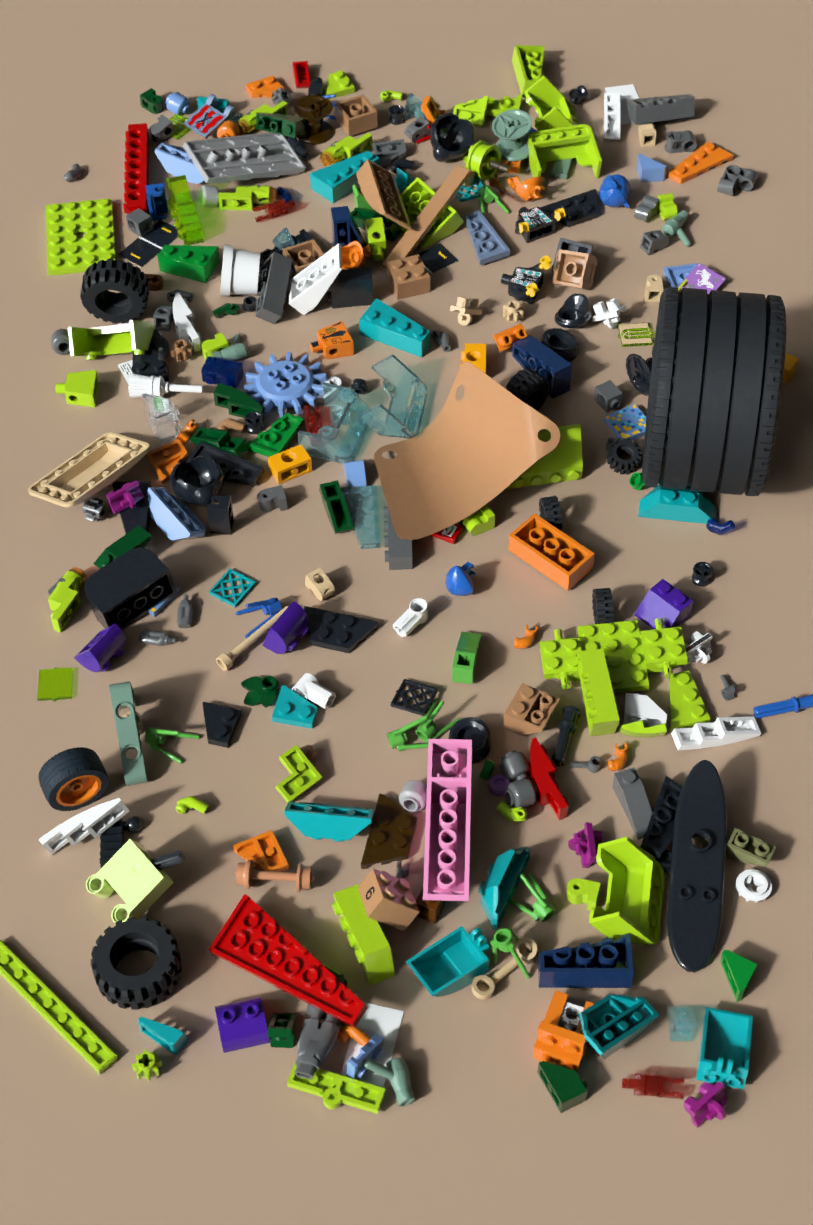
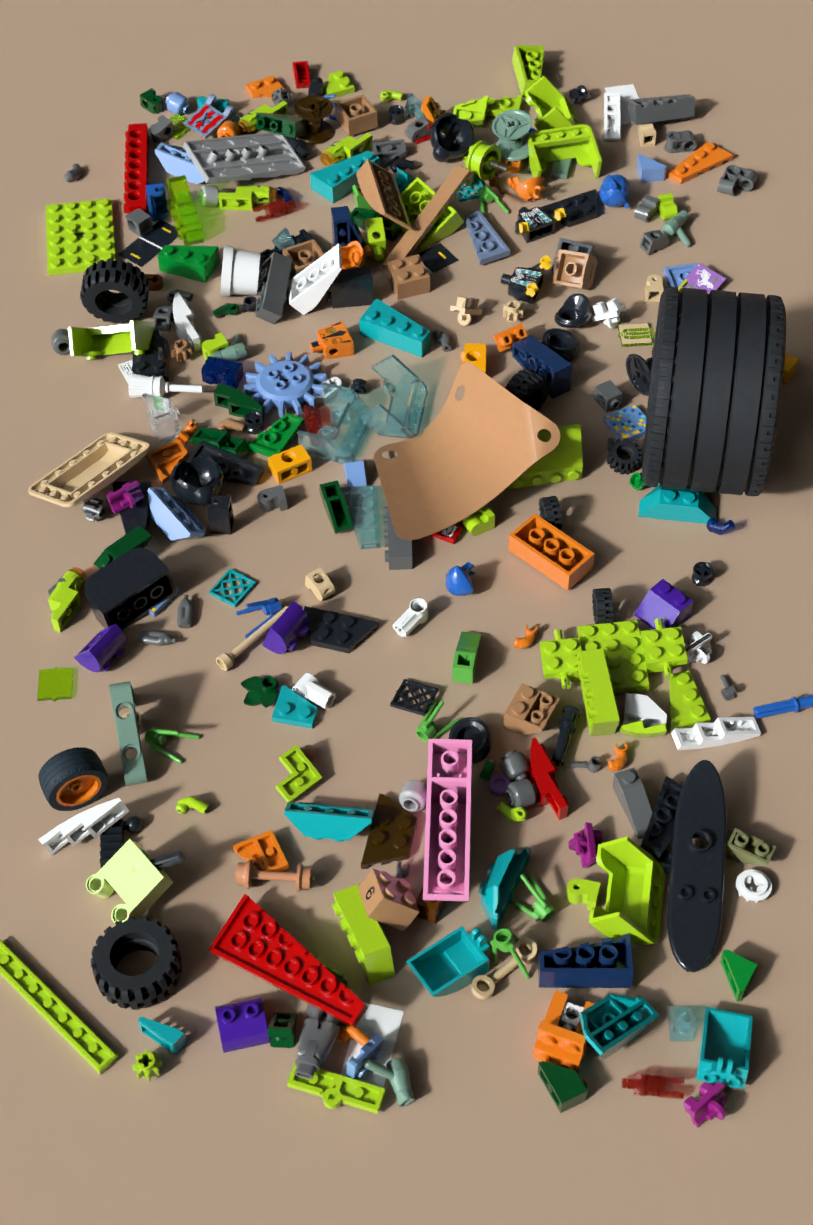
(80, 388): lime torso -> none
(220, 723): black wing -> none
(398, 737): bright green plant -> none

